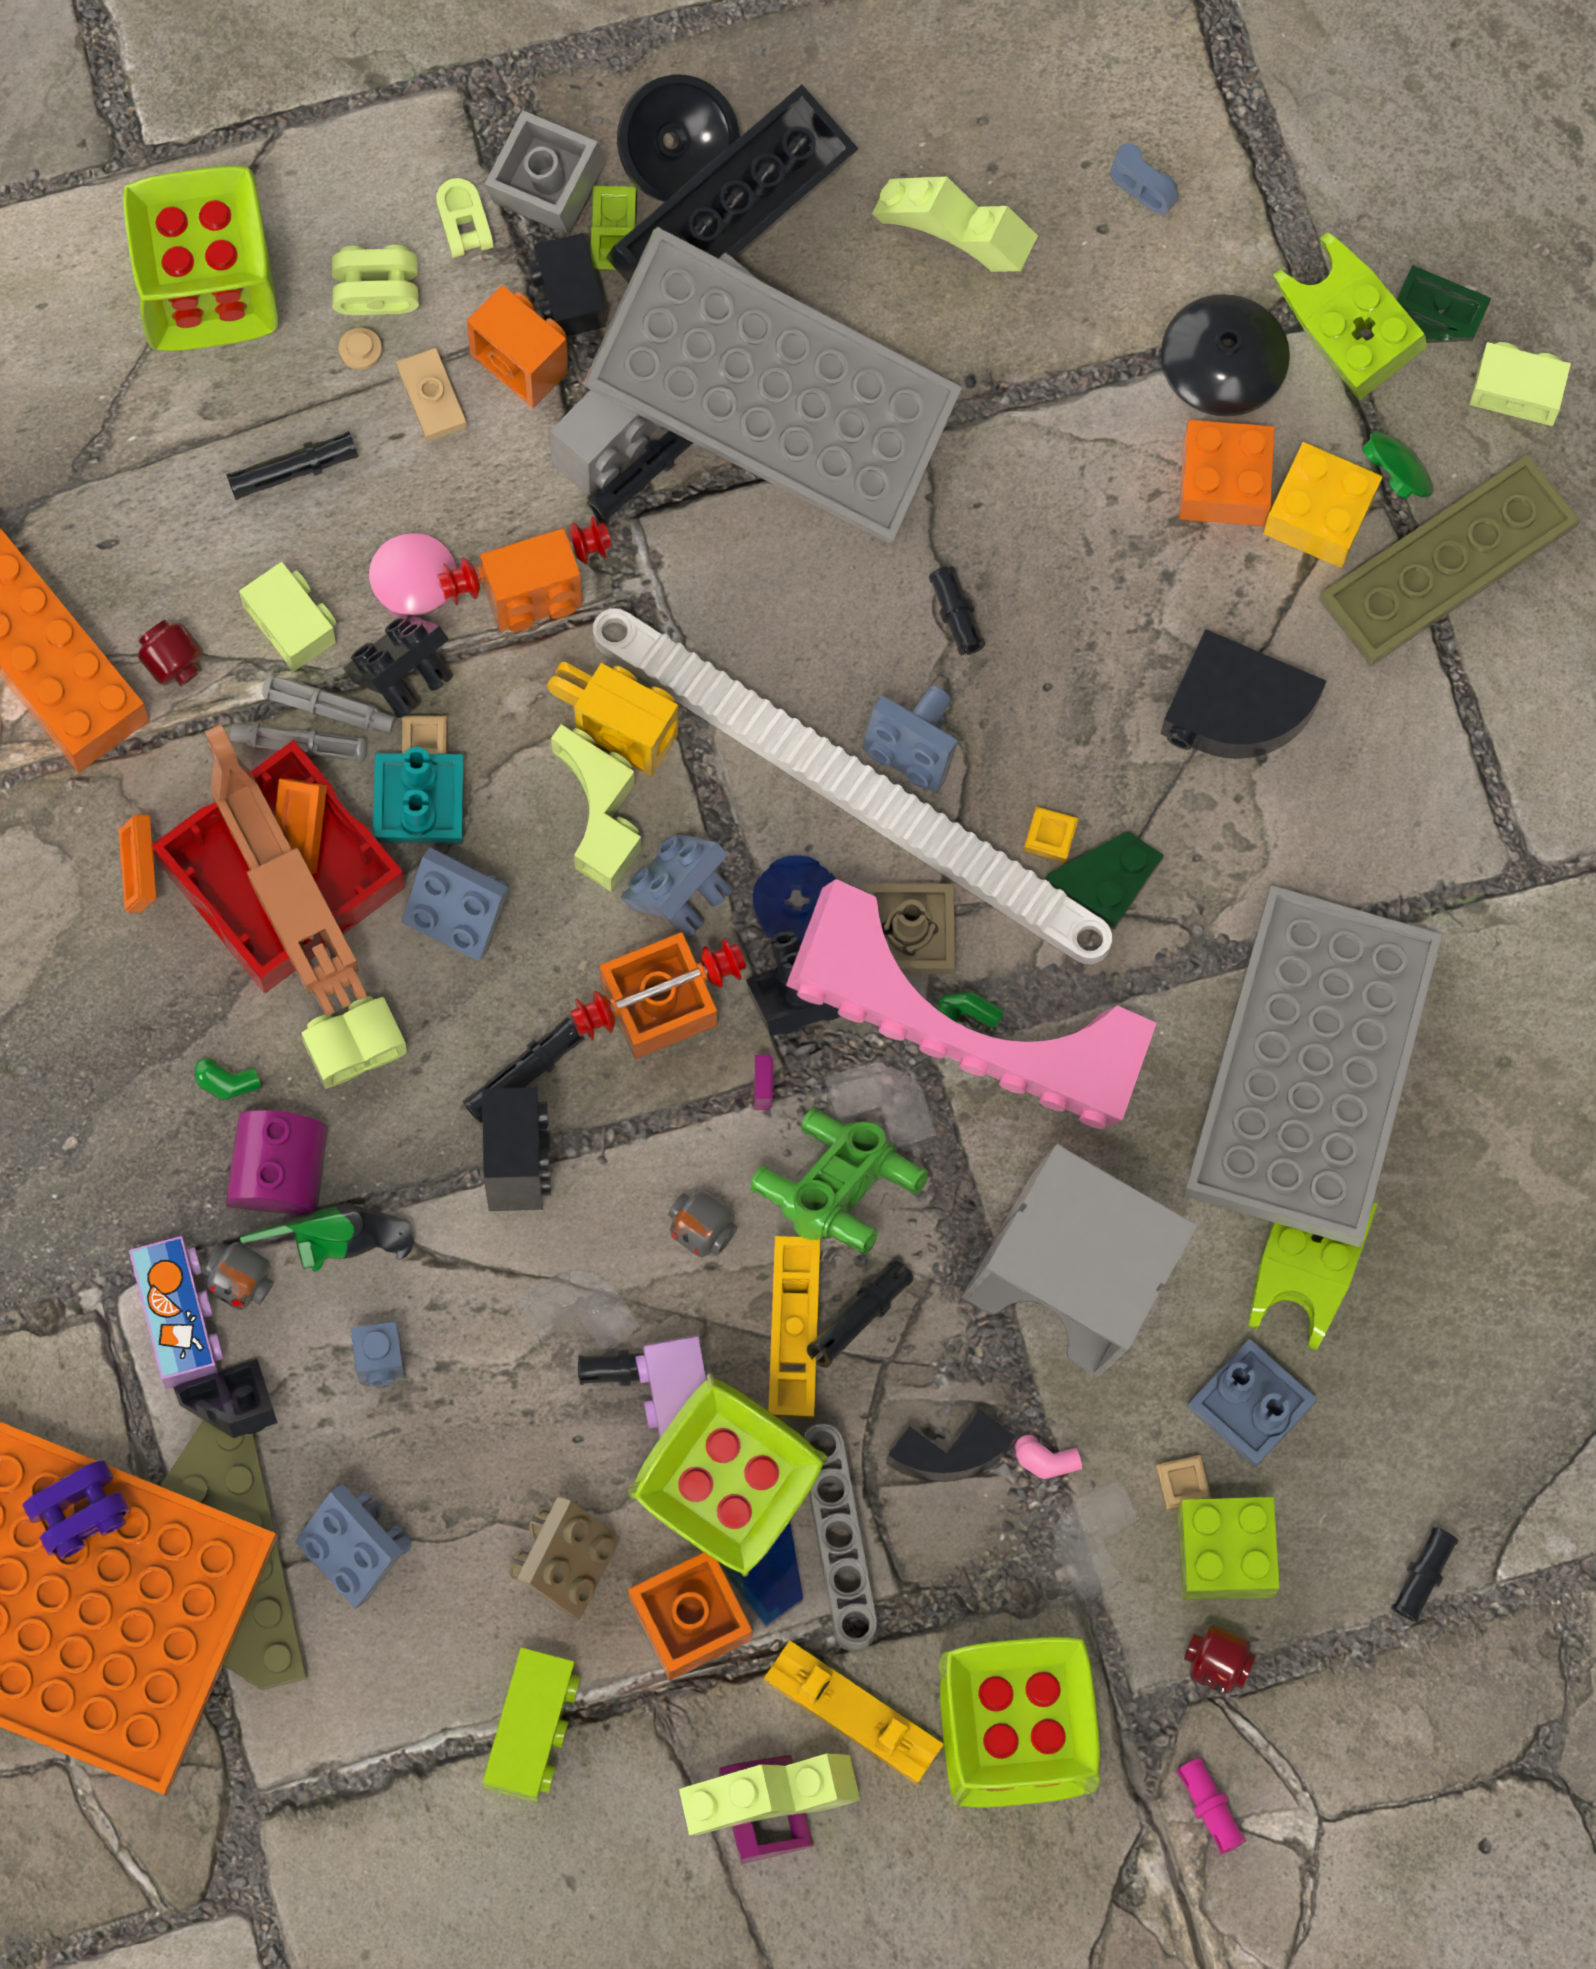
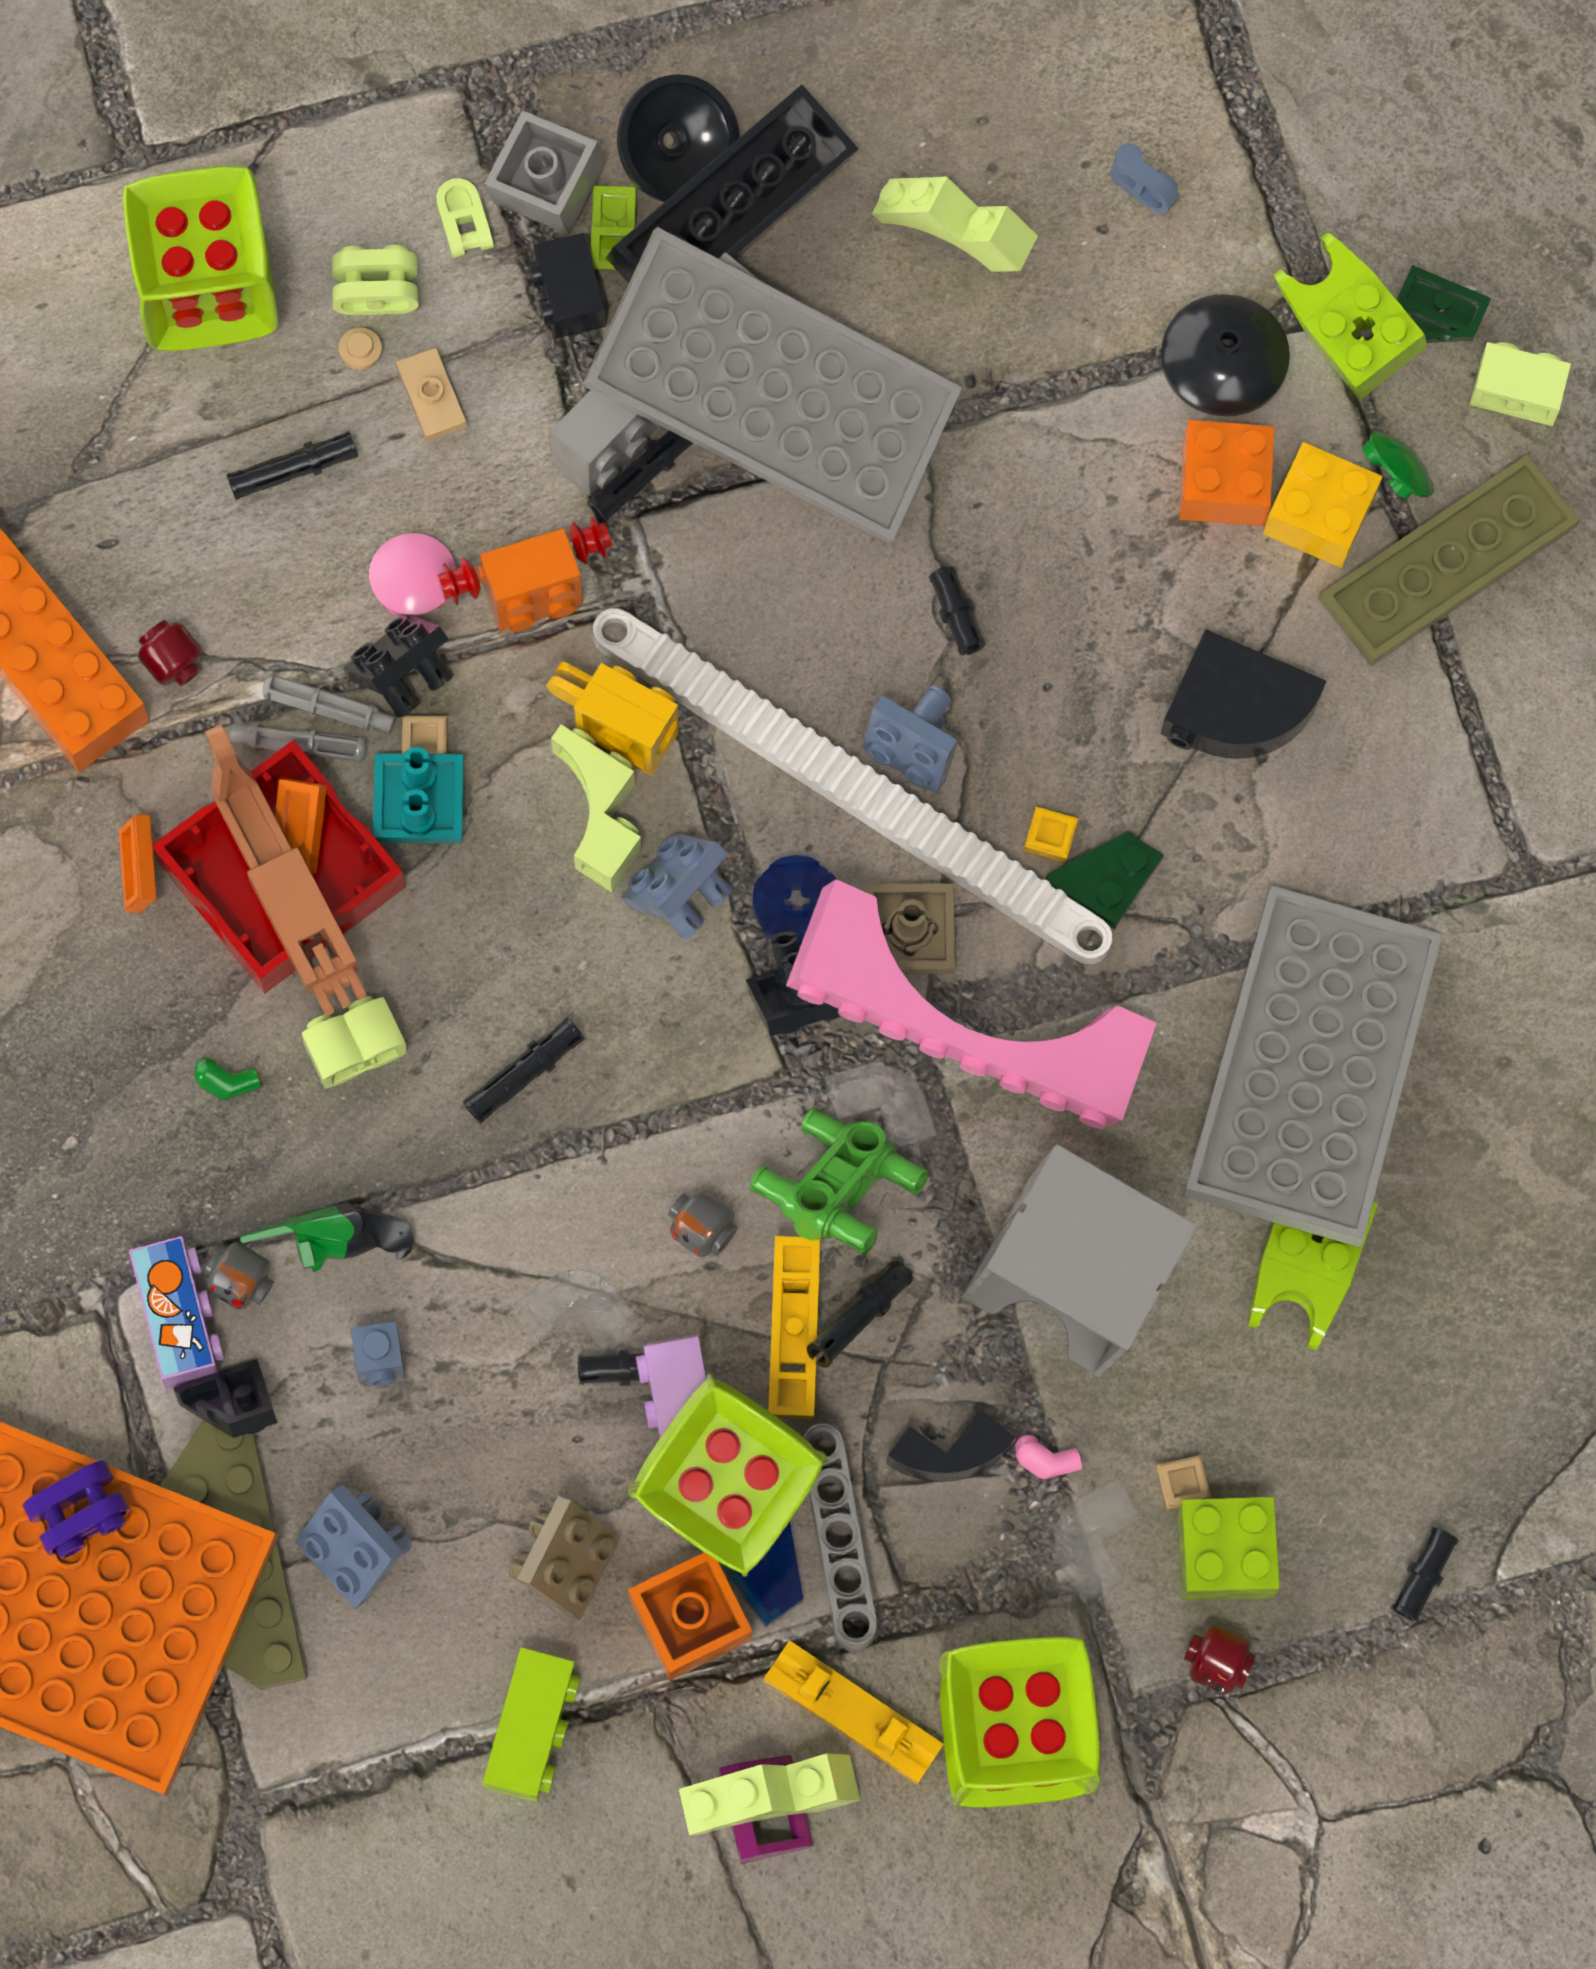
(277, 1162): magenta brick -> none
(288, 616): yellowish green brick -> none
(455, 903): sand blue plate -> none
(515, 1149): black brick -> none
(518, 345): orange brick -> none
(658, 994): orange brick -> none
(763, 1082): magenta tile -> none
(970, 1004): green arm -> none
(1211, 1806): dark pink pin -> none
(1252, 1403): sand blue plate -> none

